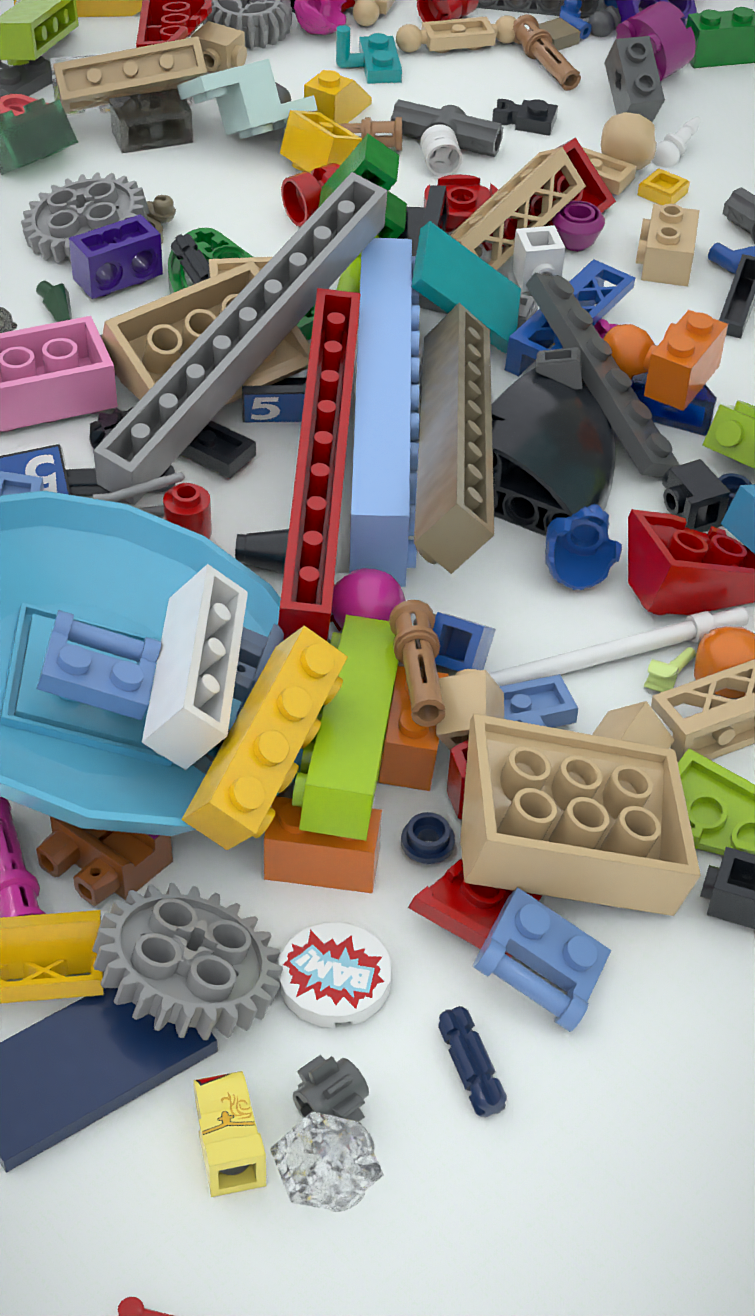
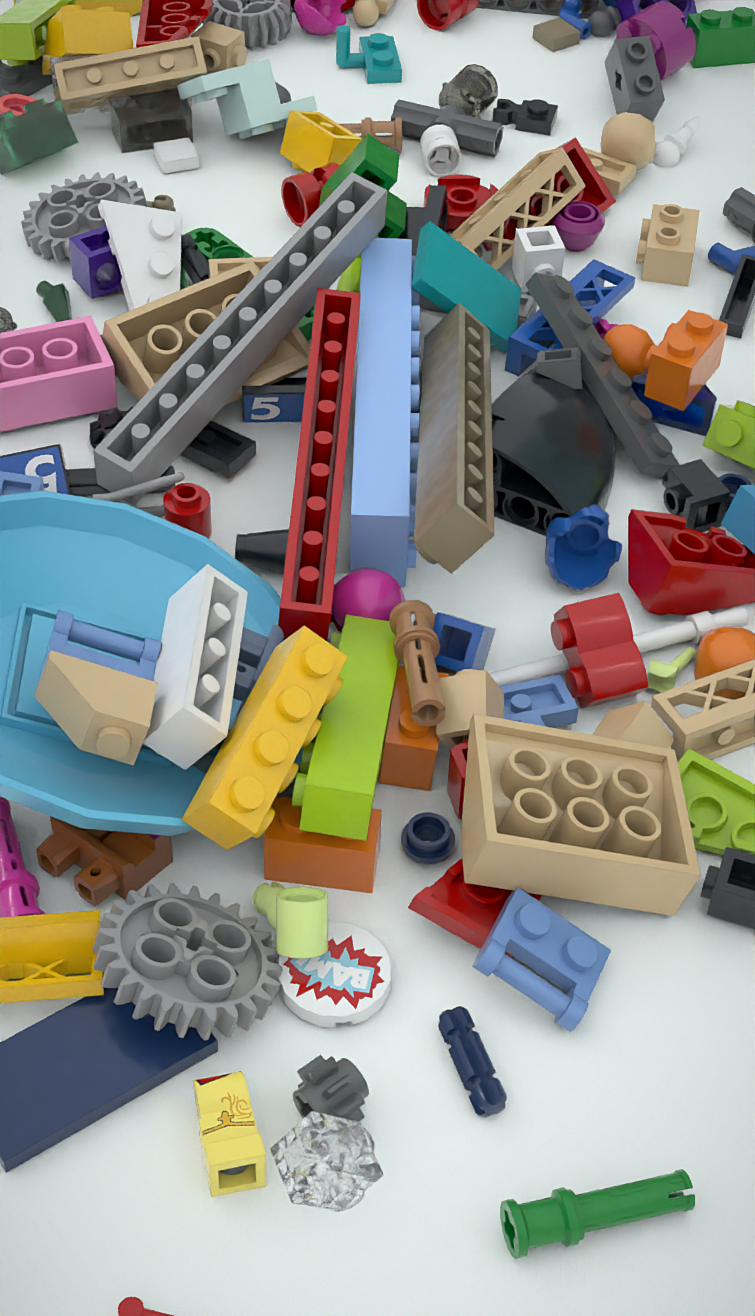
(86, 33): none -> yellow slope
(97, 705): none -> tan slope
(145, 248): none -> white wing
(176, 155): none -> white tile
(297, 917): none -> yellowish green pin
(337, 96): yellow slope -> none
(456, 34): tan plate -> none
(470, 89): none -> clear smoke piece
(538, 45): medium nougat pin -> none
(569, 1216): none -> green pin
(599, 650): none -> red brick
(663, 187): yellow tile -> none

